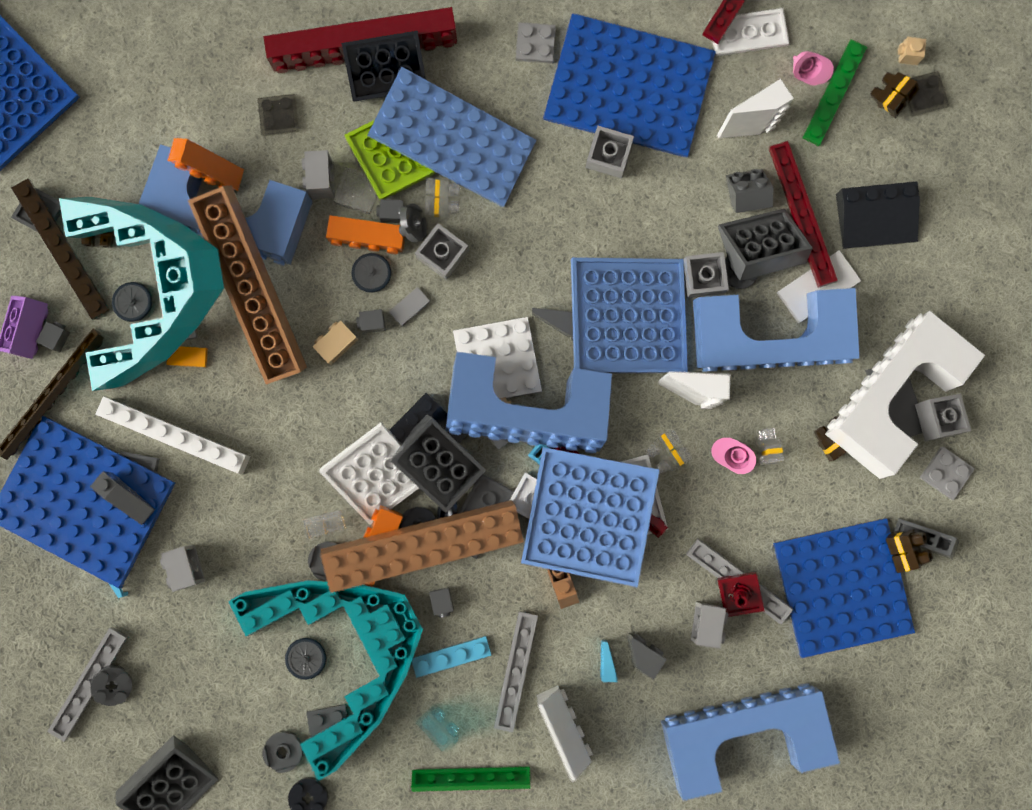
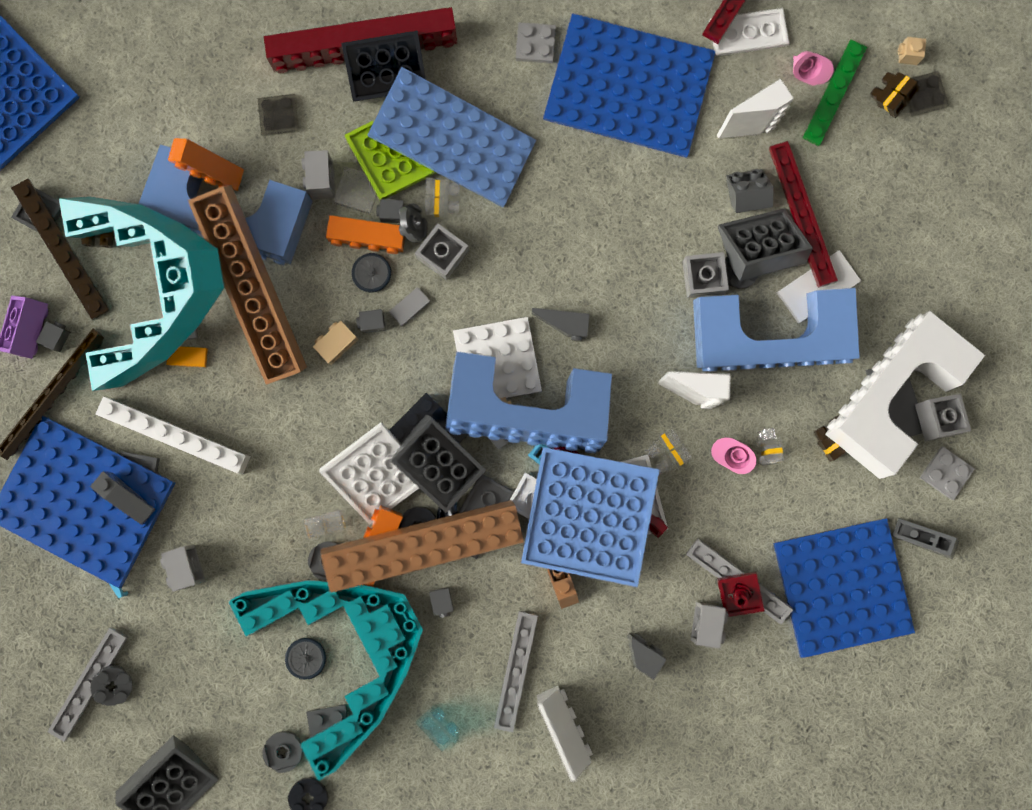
(131, 301): dark grey wheel -> none
(451, 656): medium azure plate -> none
(470, 779): green plate -> none
(607, 670): medium azure slope -> none
(609, 151): light grey brick -> none
(629, 315): medium blue plate -> none
(697, 735): medium blue arch -> none
(878, 214): black slope -> none
(907, 550): dark brown hips -> none

